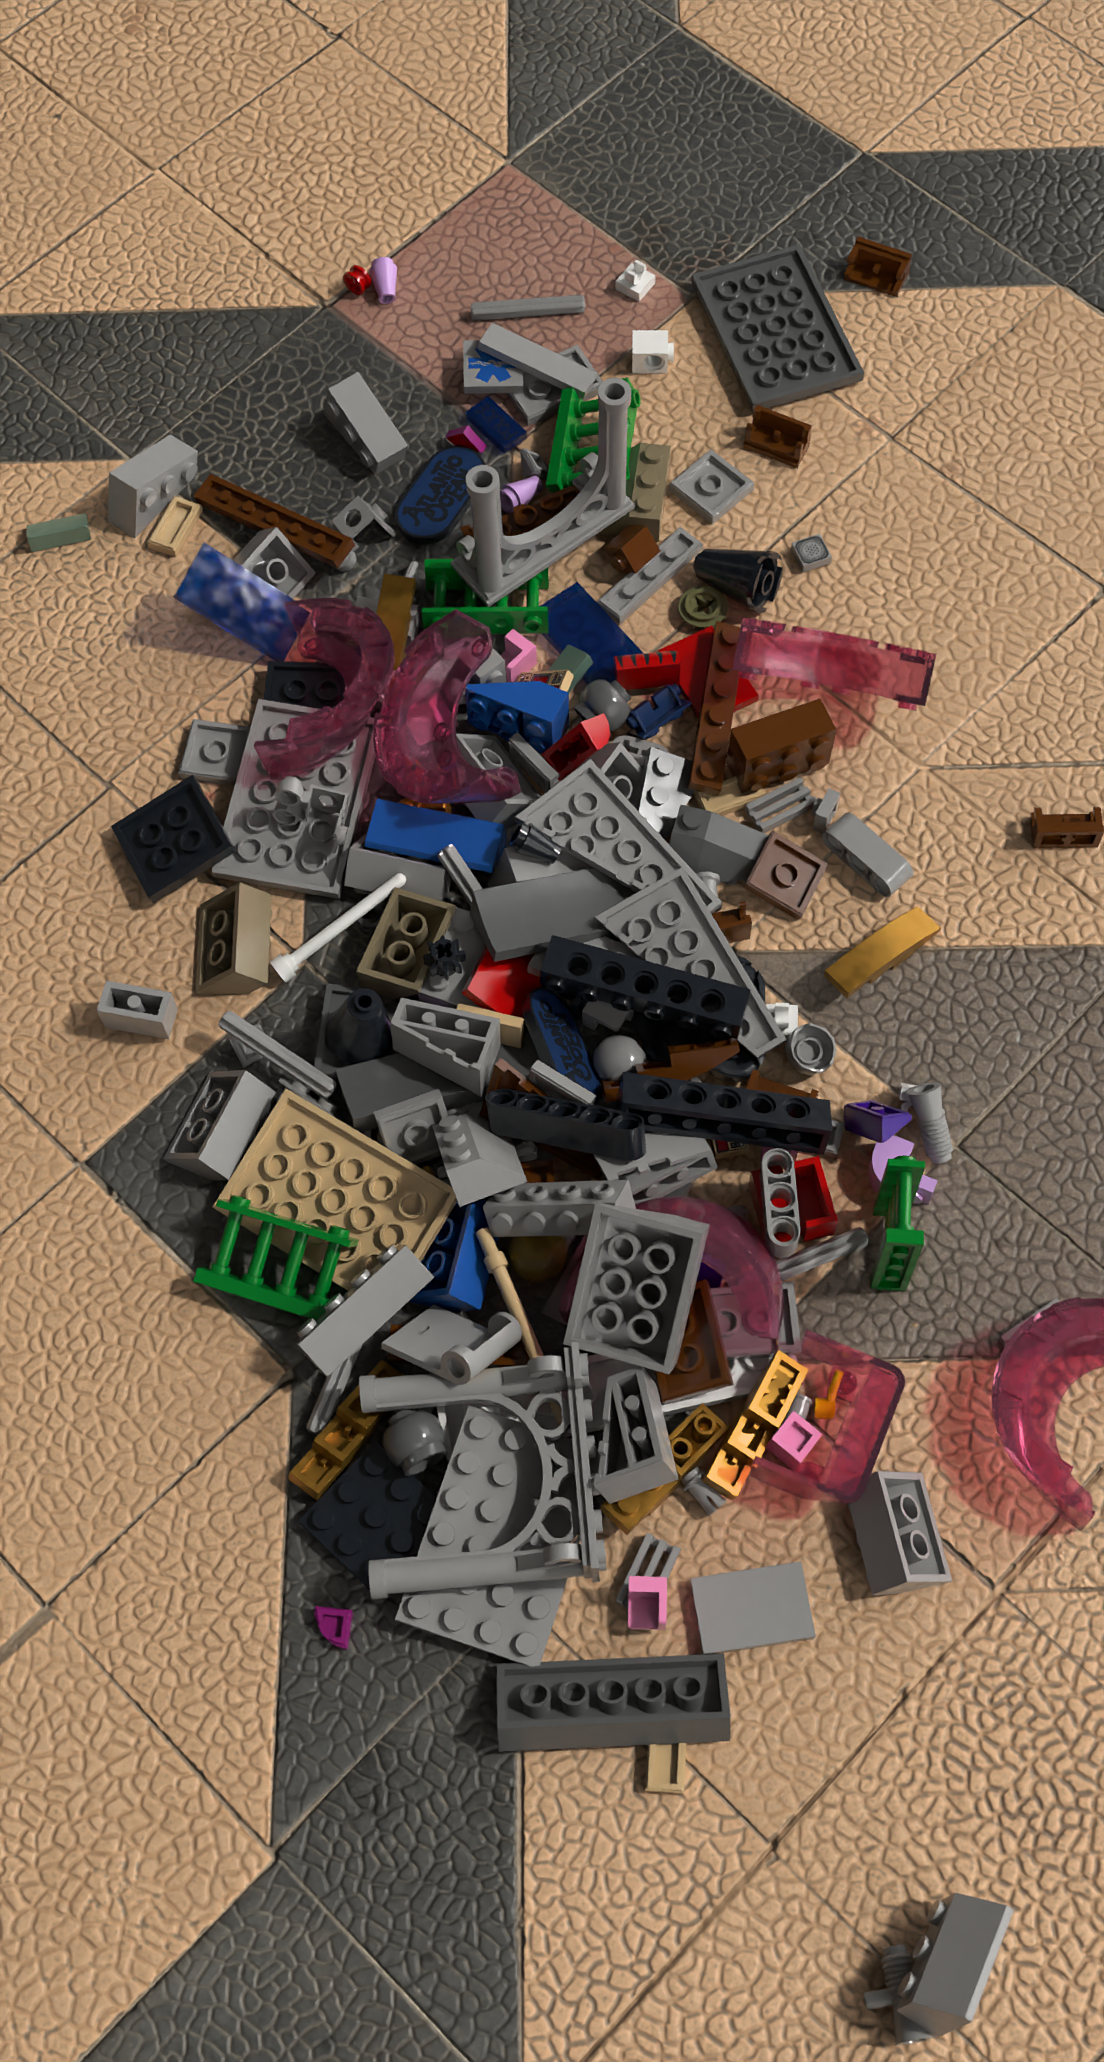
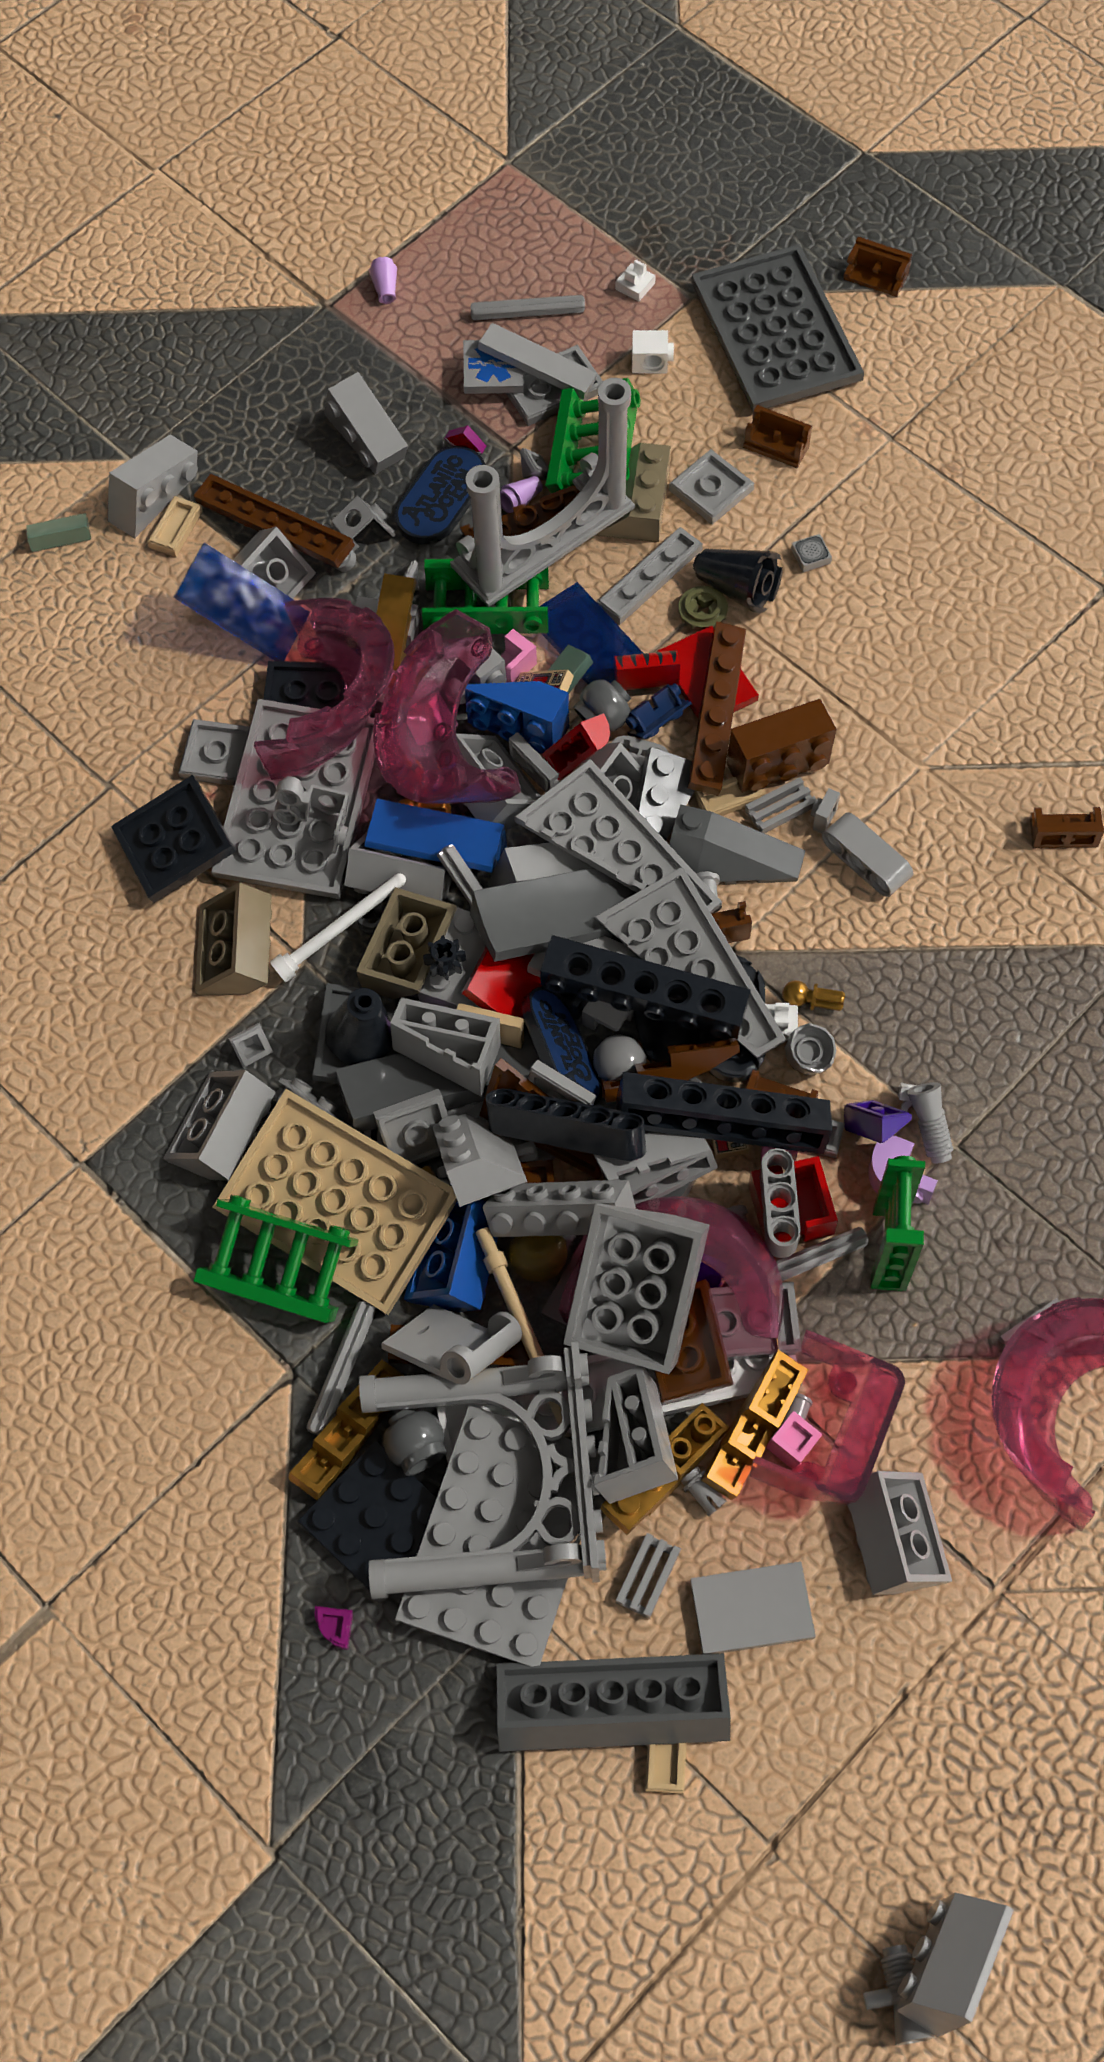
(137, 1009): light grey brick -> none
(277, 1054): light grey axle -> none
(357, 280): red bush -> none
(363, 1308): light grey brick -> none
(496, 424): clear blue tile -> none
(534, 843): black cone -> none
(631, 549): reddish brown brick -> none
(647, 1603): bright pink panel -> none
(785, 875): reddish brown tile -> none
(798, 994): none -> pearl gold axle
(825, 1407): hand -> none
(834, 660): clear pink windscreen -> none
(881, 951): pearl gold slope -> none

